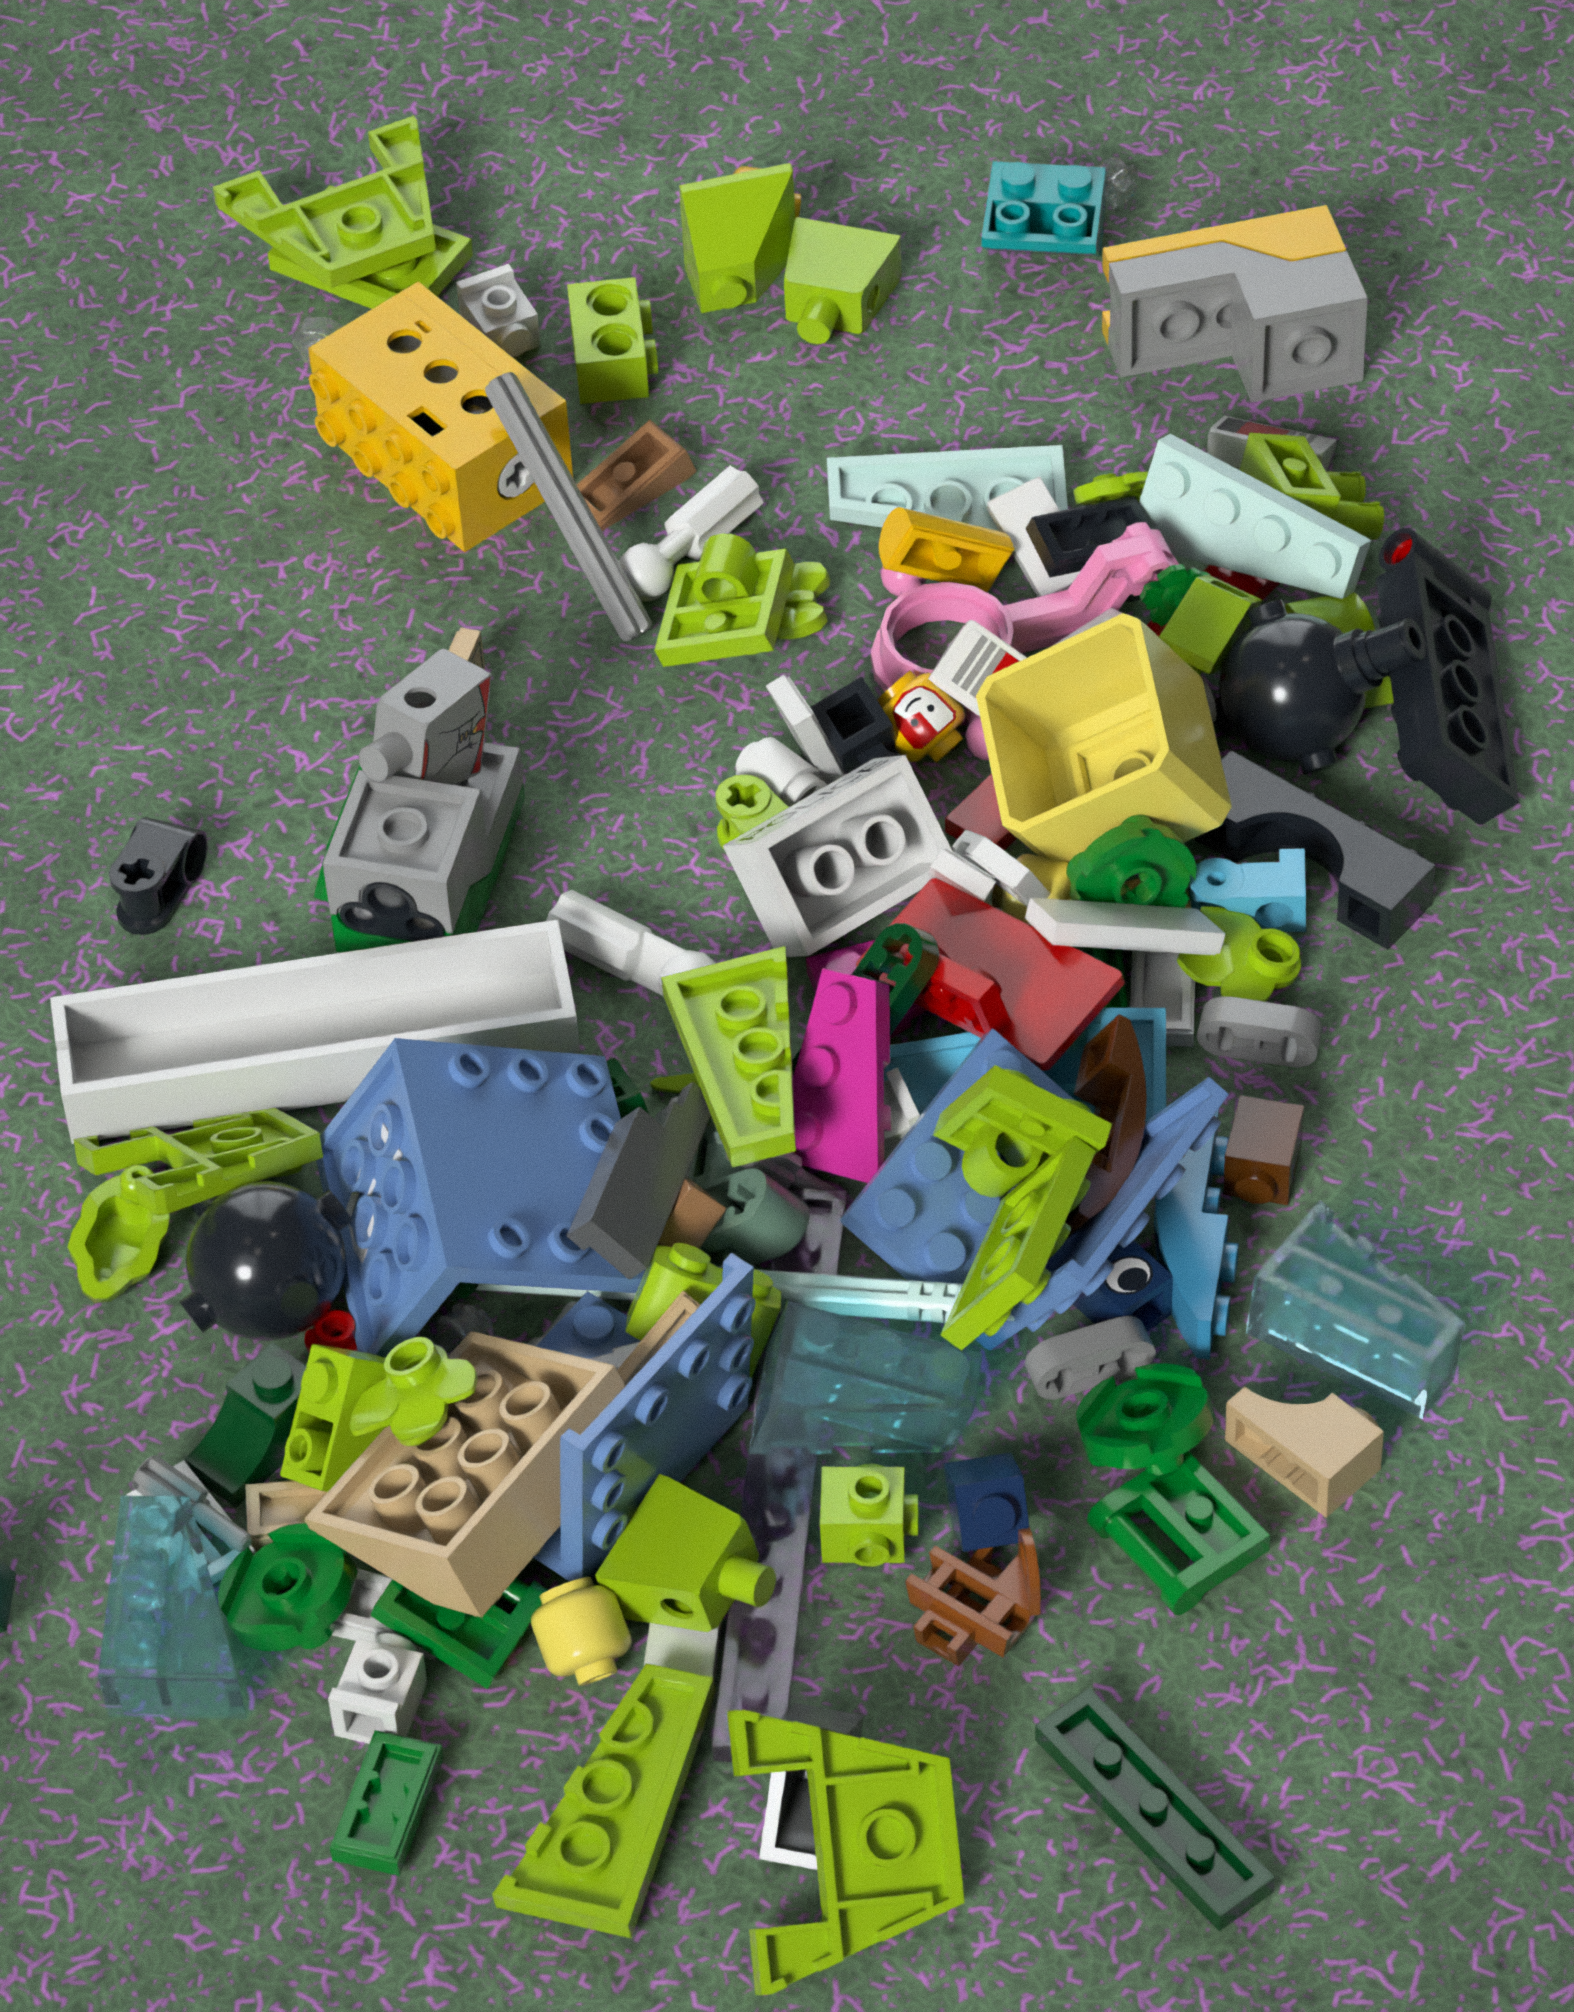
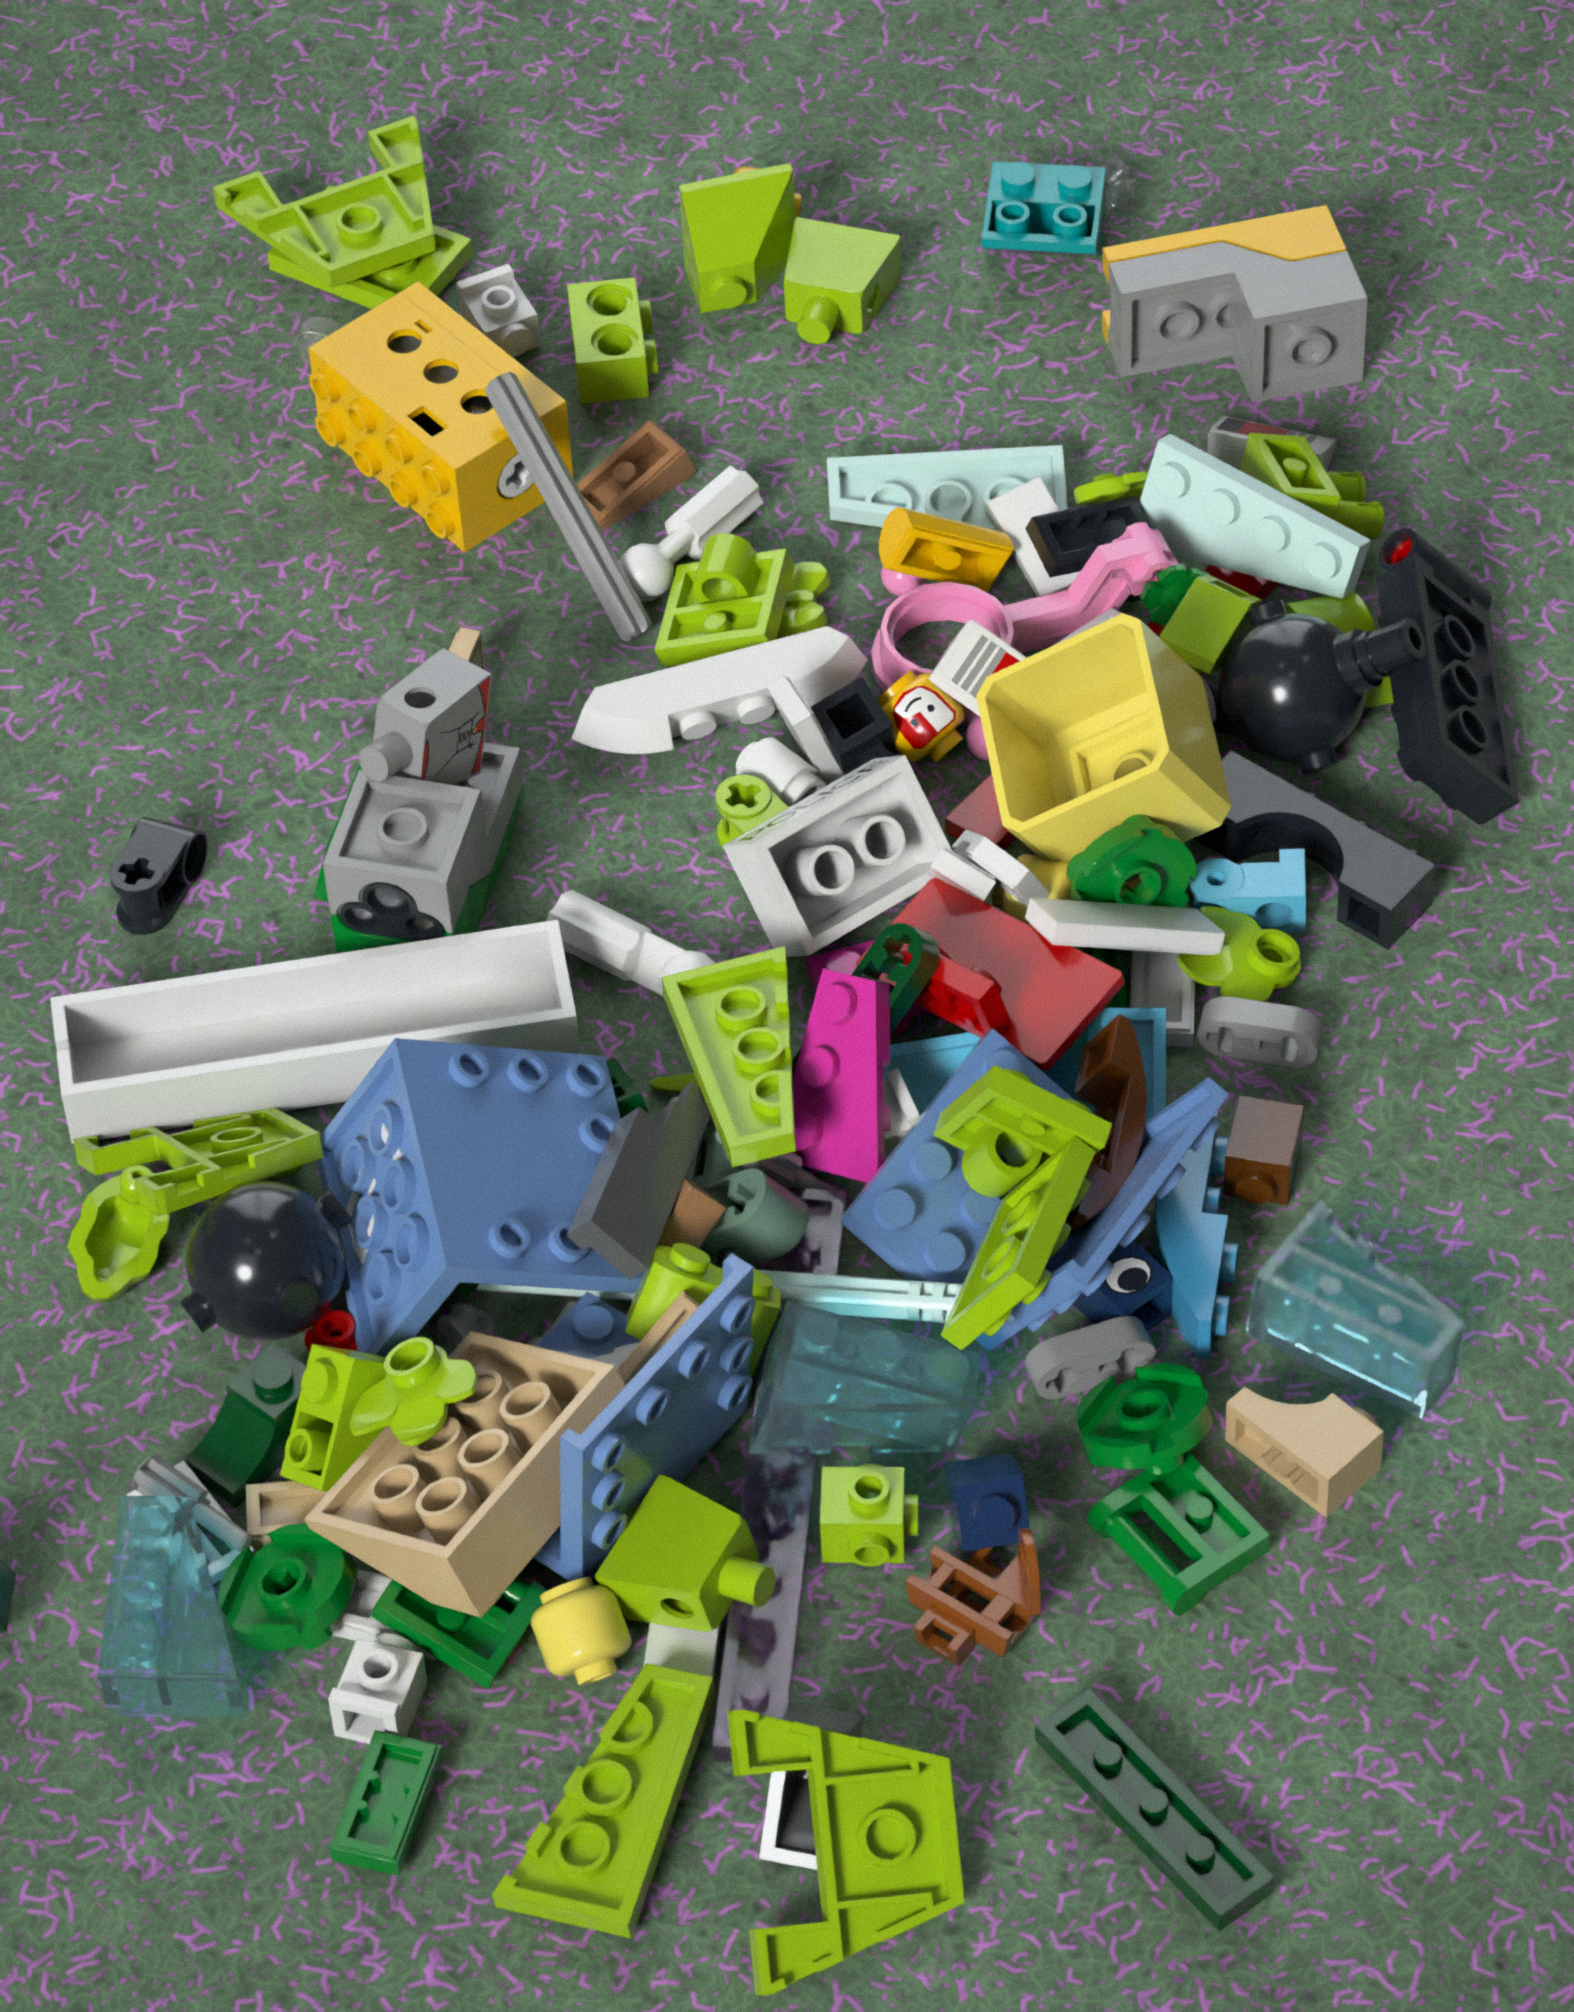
(698, 696): none -> white brick

